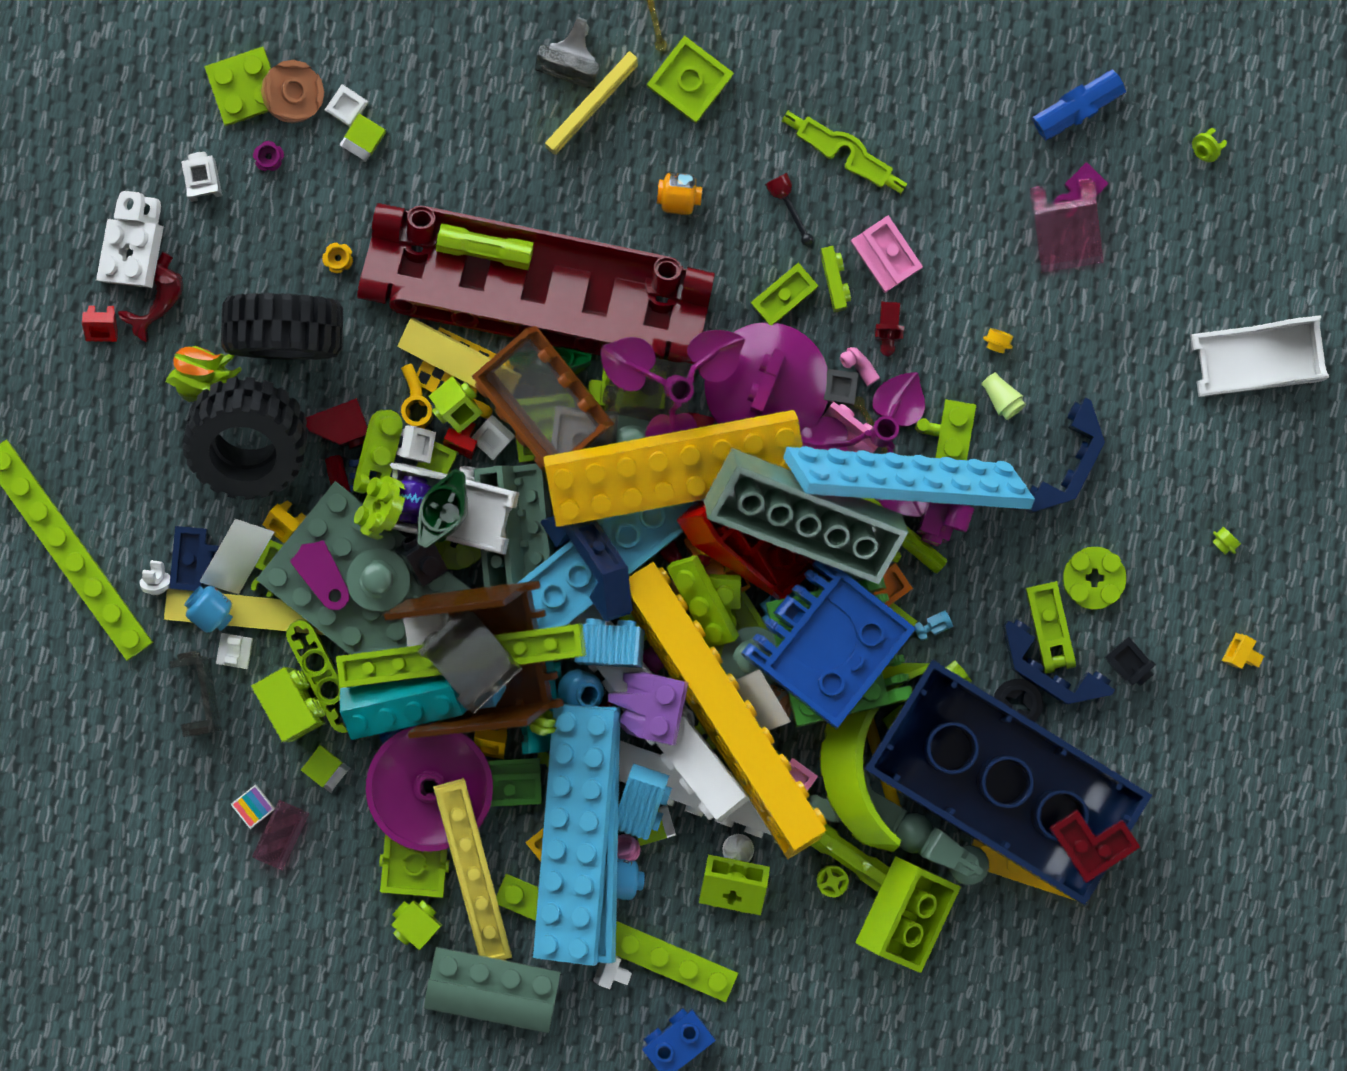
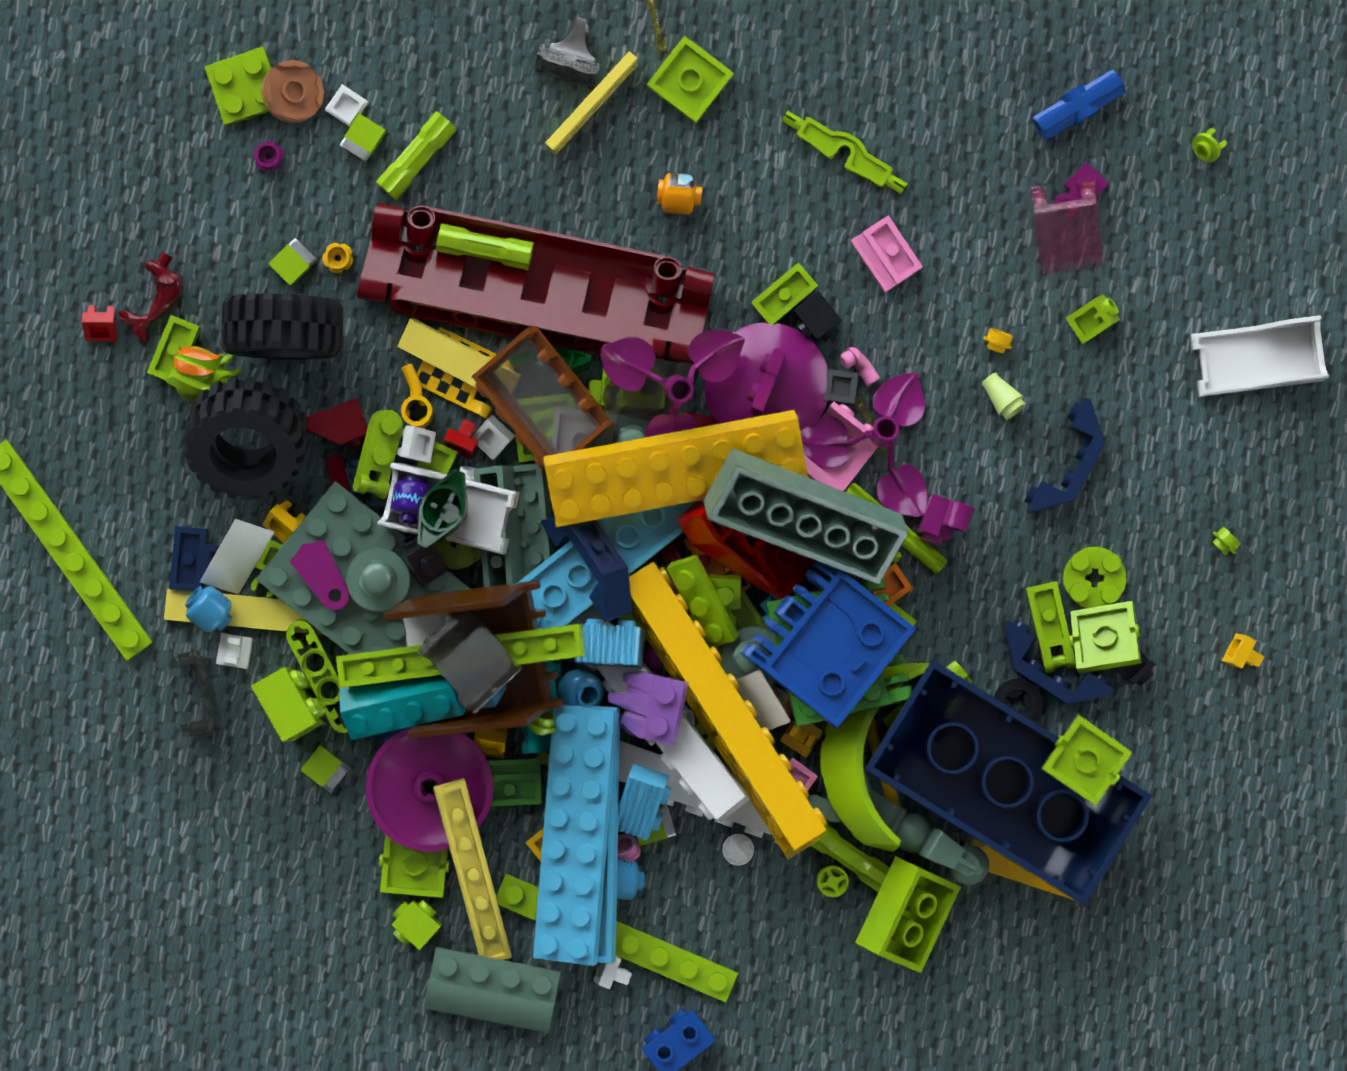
(135, 232): white plate -> none
(155, 581): white plate -> none
(176, 335): none -> lime plate
(201, 176): white window -> none
(253, 806): tile -> none
(280, 834): clear pink tile -> none
(292, 262): none -> lime piece
(380, 507): lime plate -> none
(416, 155): none -> lime axle
(455, 404): lime brick -> none
(734, 885): lime brick -> none
(781, 188): hinge -> none
(801, 738): none -> yellow tile
(817, 318): none -> black brick
(832, 266): lime plate -> none
(888, 328): dark red piece -> none
(907, 478): medium azure plate -> none
(935, 624): medium azure piece -> none
(953, 432): lime plate -> none
(1086, 760): none -> lime plate
(1093, 318): none -> lime bracket
(1093, 853): dark red plate -> none
(1105, 637): none -> lime plate

